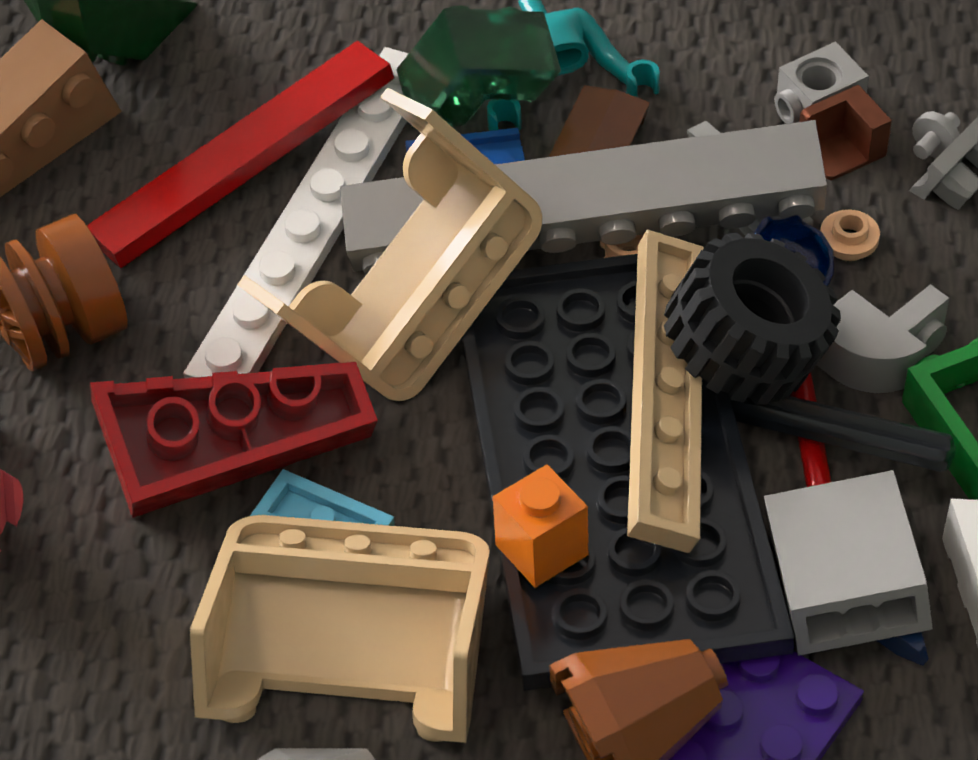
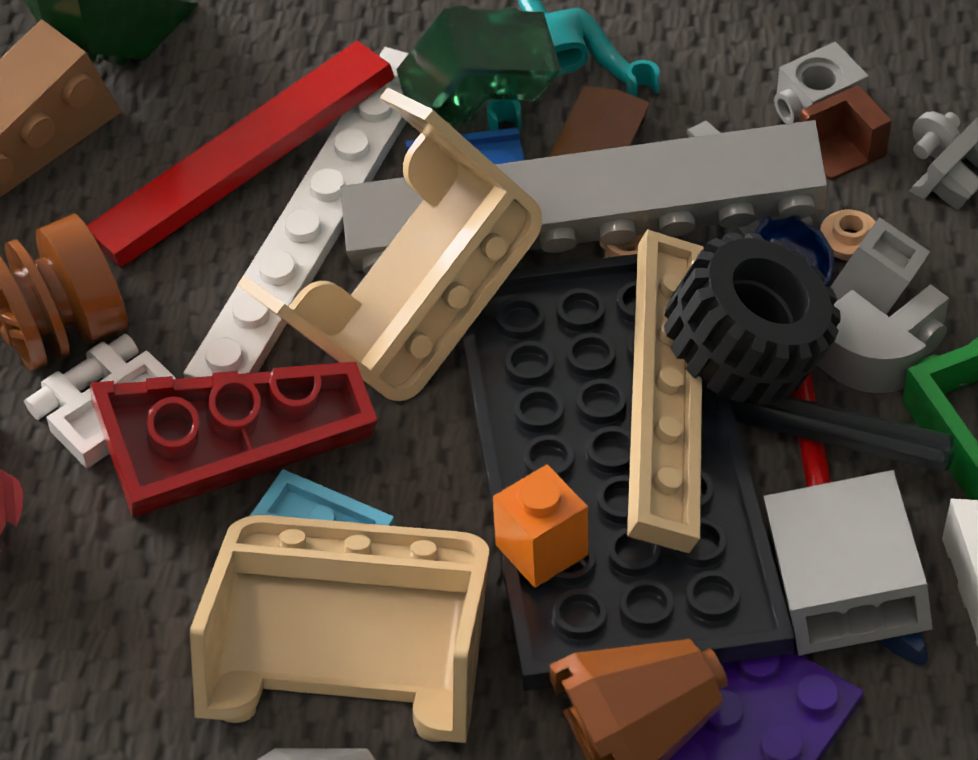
(76, 420): none -> white plate
(881, 266): none -> light grey brick

